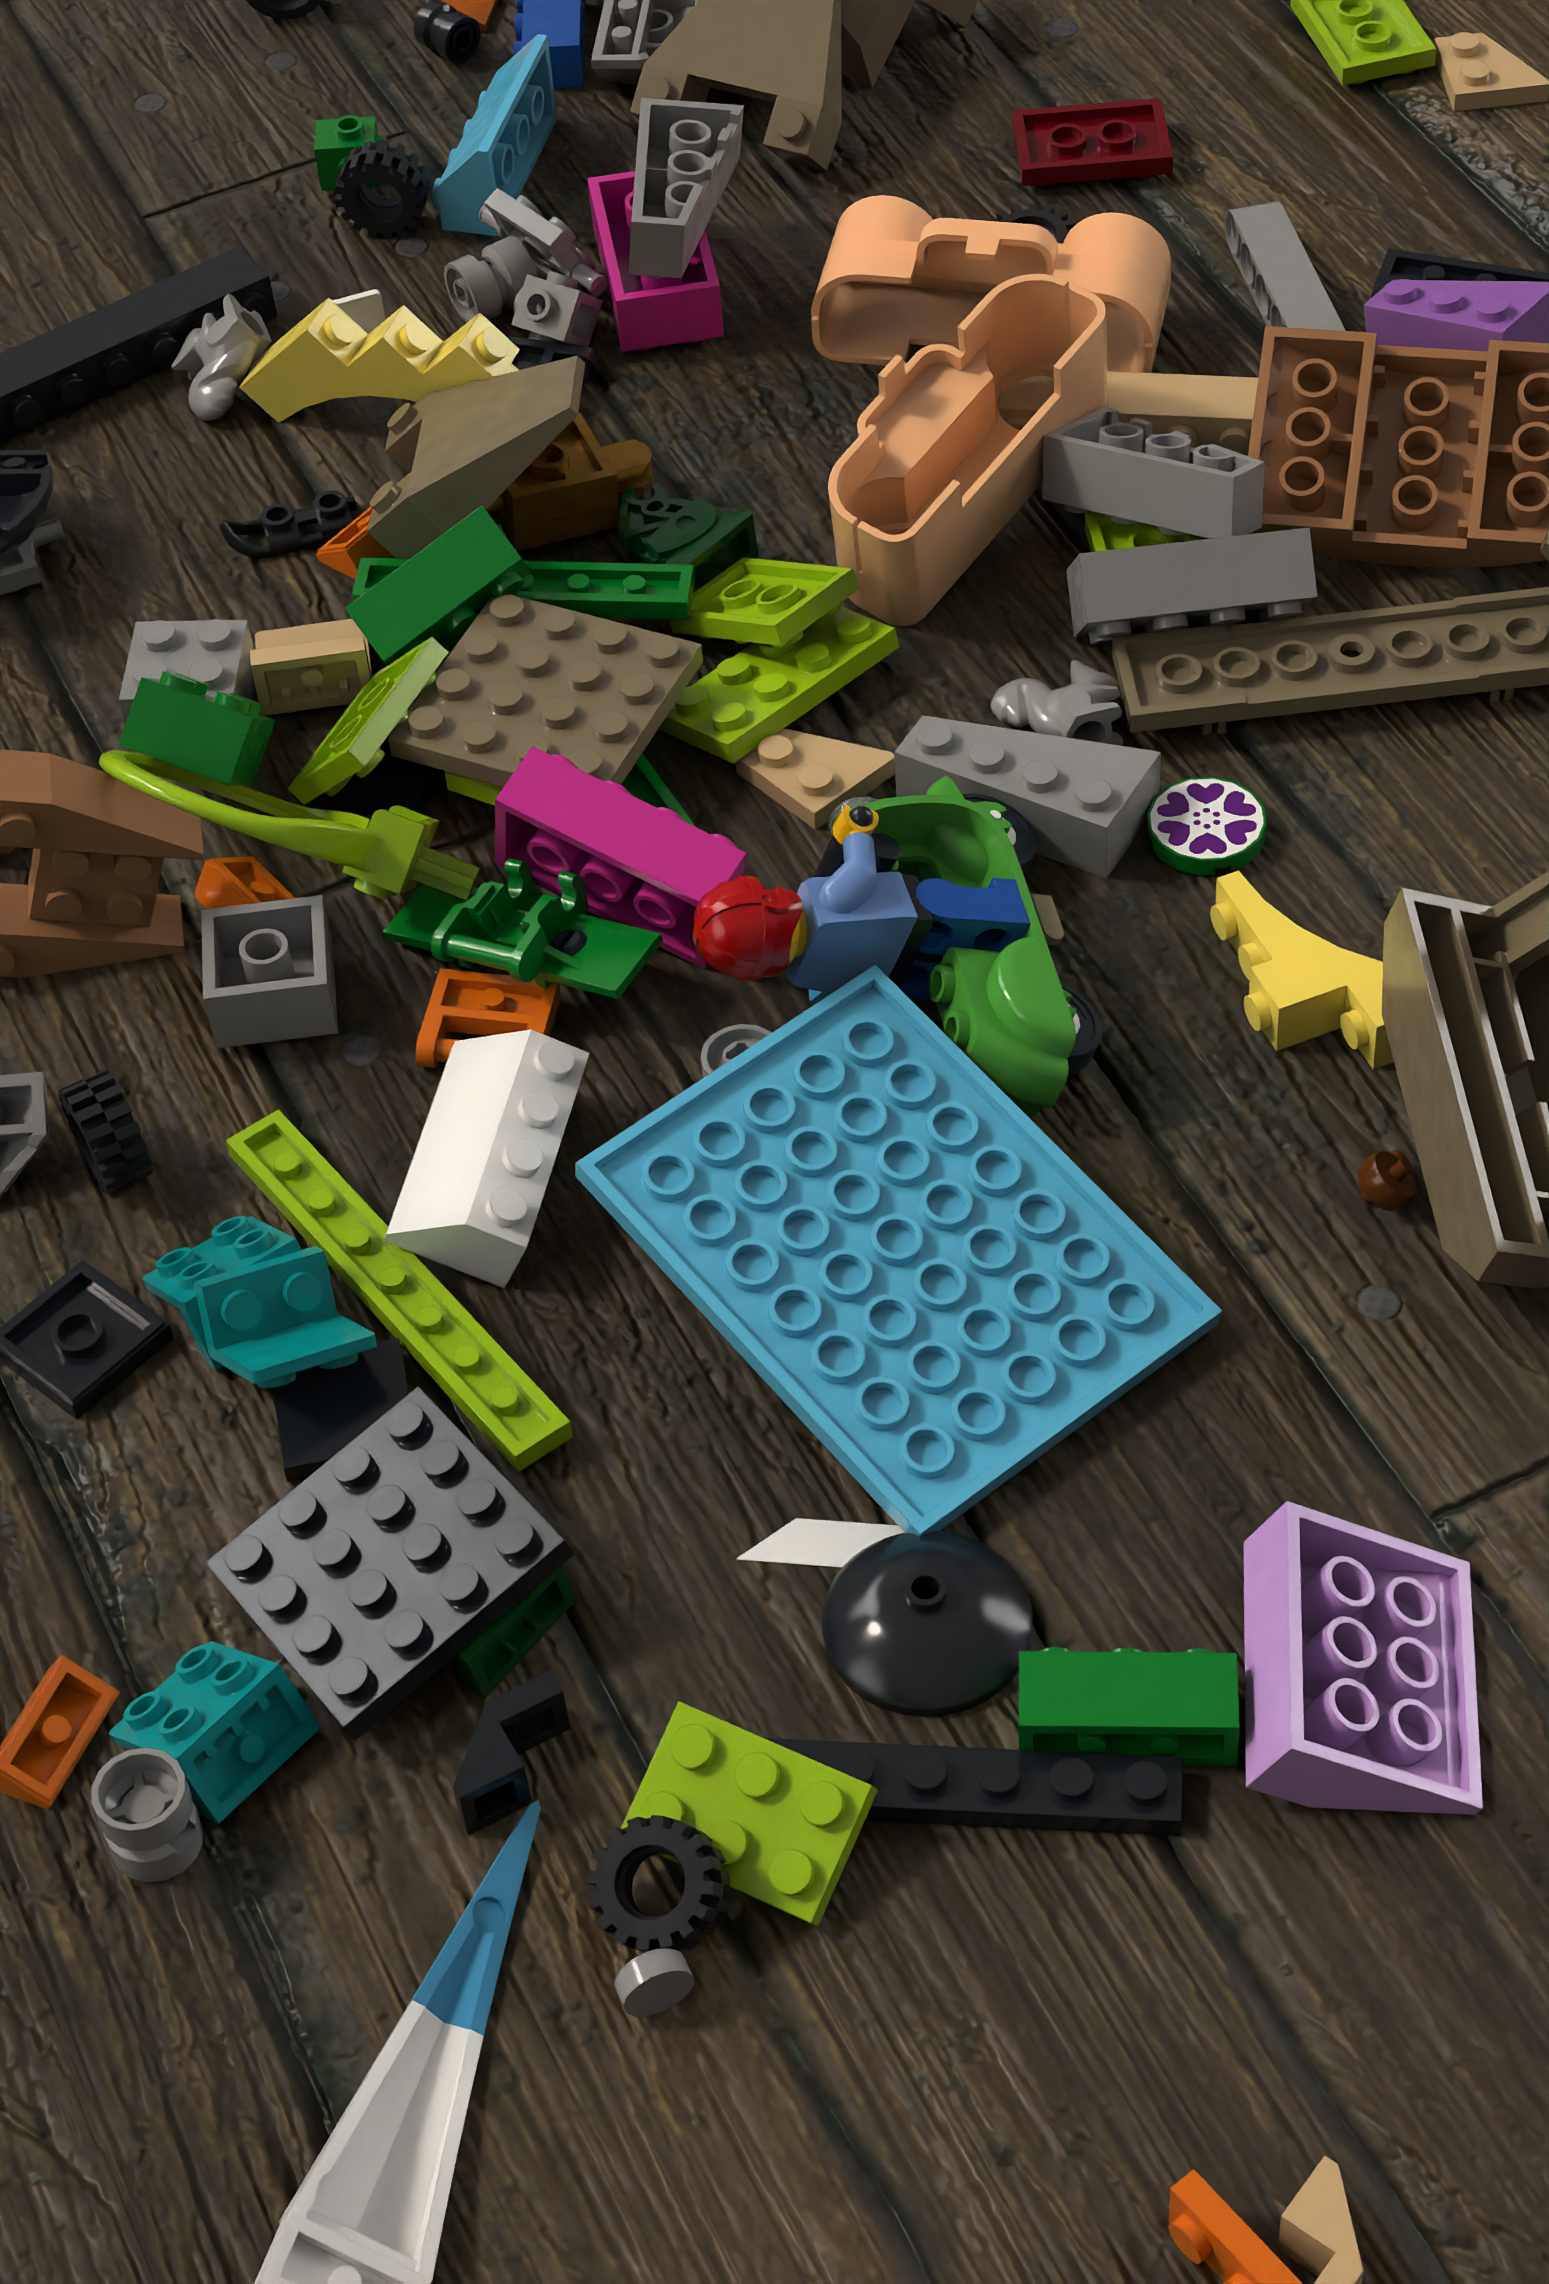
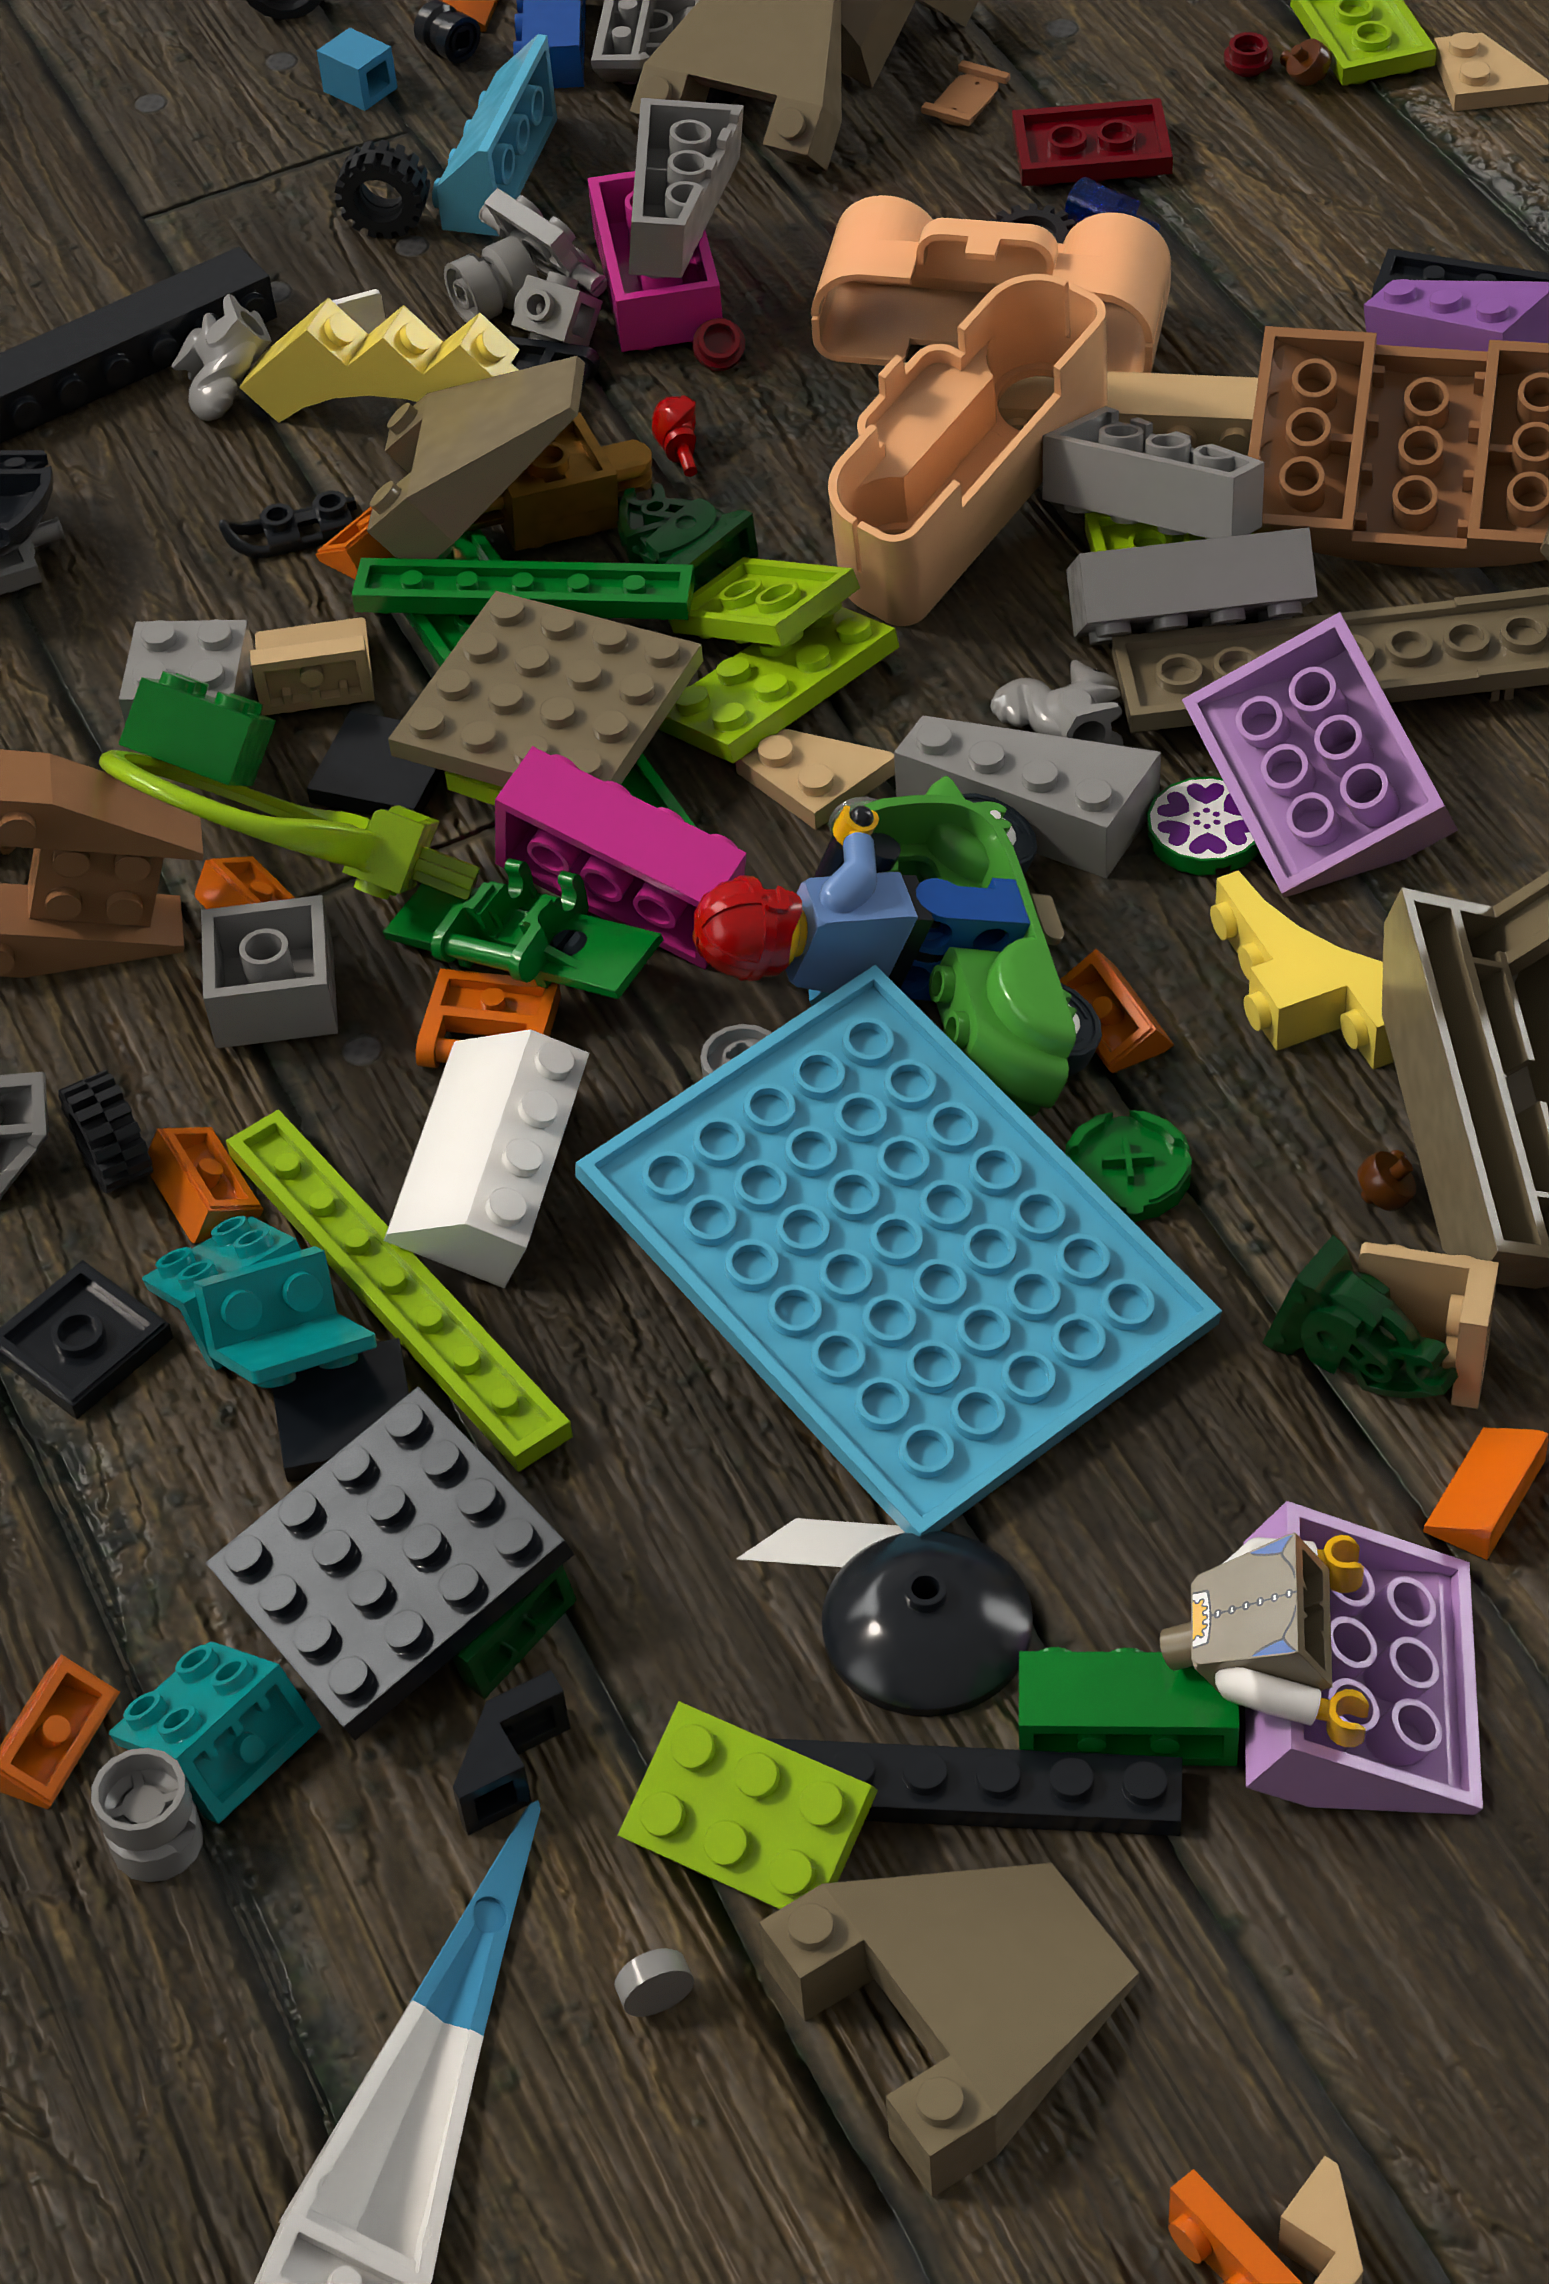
(199, 1180): none -> orange slope
(335, 141): green brick -> none
(357, 69): none -> dark azure brick
(370, 719): lime plate -> none
(439, 588): green brick -> none
(615, 1876): black tyre -> none
(674, 430): none -> red piece
(719, 344): none -> dark red plate
(966, 94): none -> medium nougat piece
(988, 1971): none -> dark tan wedge
(1092, 198): none -> clear blue hinge
(1127, 1025): none -> orange slope
(1134, 1160): none -> green tile
(1248, 54): none -> dark red plate
(1266, 1630): none -> torso
(1278, 269): light grey beam -> none
(1307, 62): none -> reddish brown piece
(1318, 761): none -> lavender slope
(1356, 1327): none -> dark green piece
(1446, 1301): none -> tan bracket
(1488, 1488): none -> orange slope

